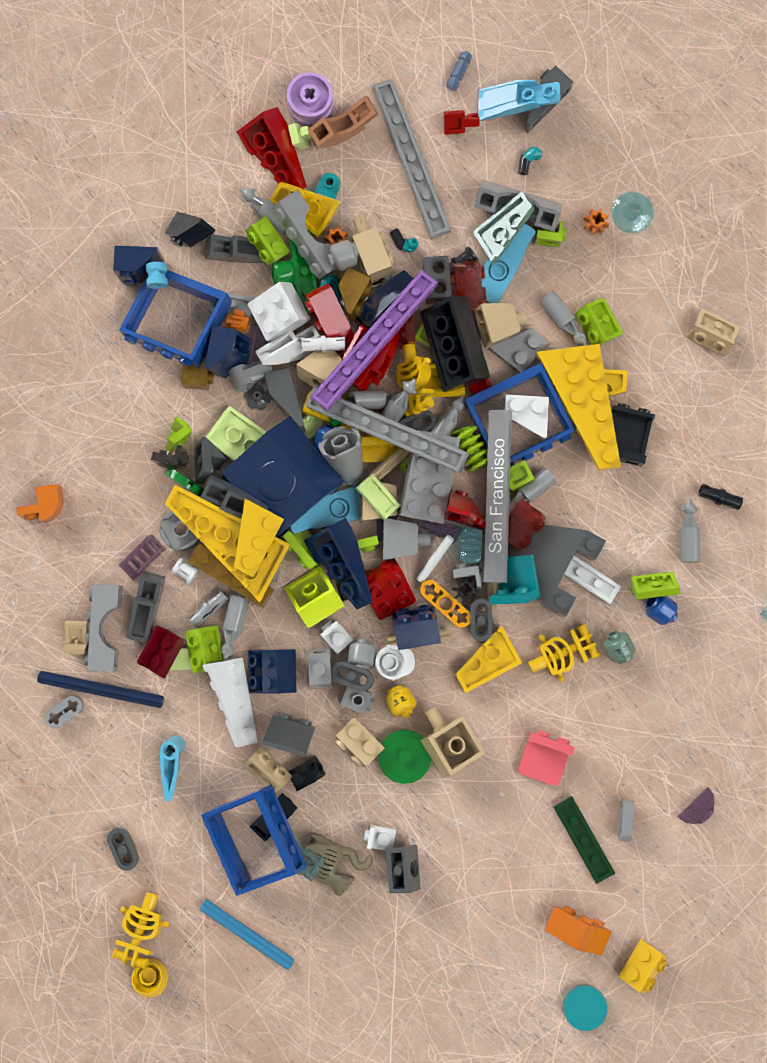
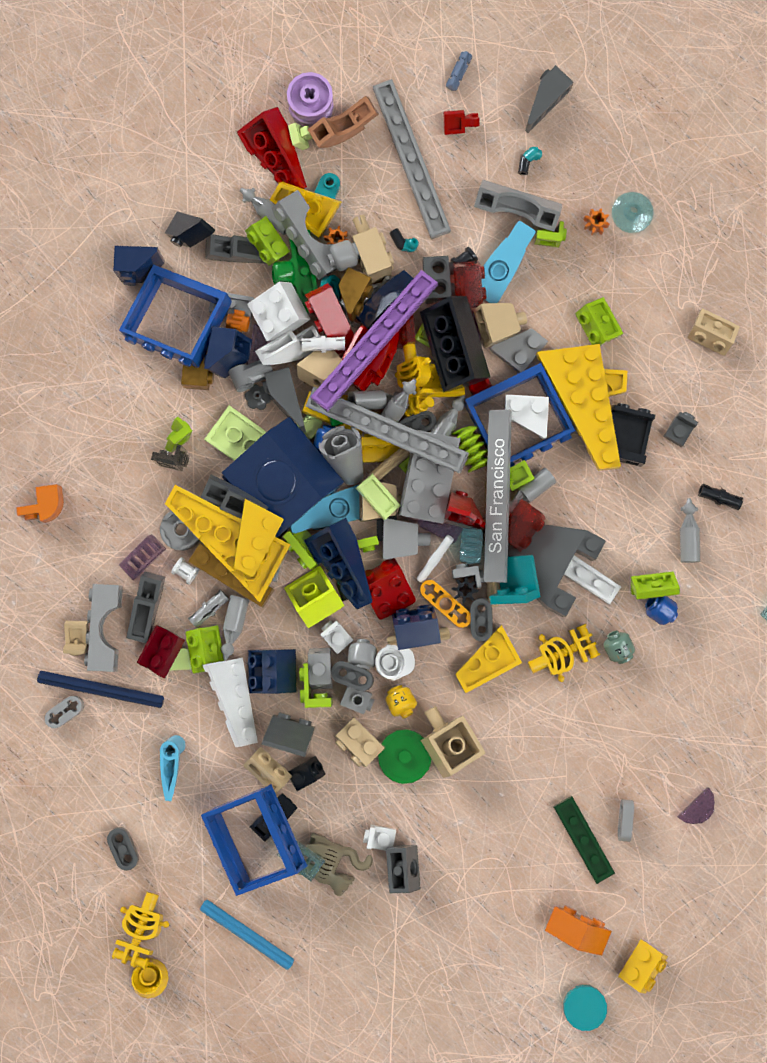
(156, 275): medium azure wheel -> none
(184, 481): green tile -> none
(206, 460): dark grey slope -> none
(319, 699): none -> lime bracket
(503, 226): wing -> none
(516, 98): medium azure piece -> none
(545, 757): coral bracket -> none
(563, 317): light grey wheel -> none
(681, 428): none -> dark grey bracket

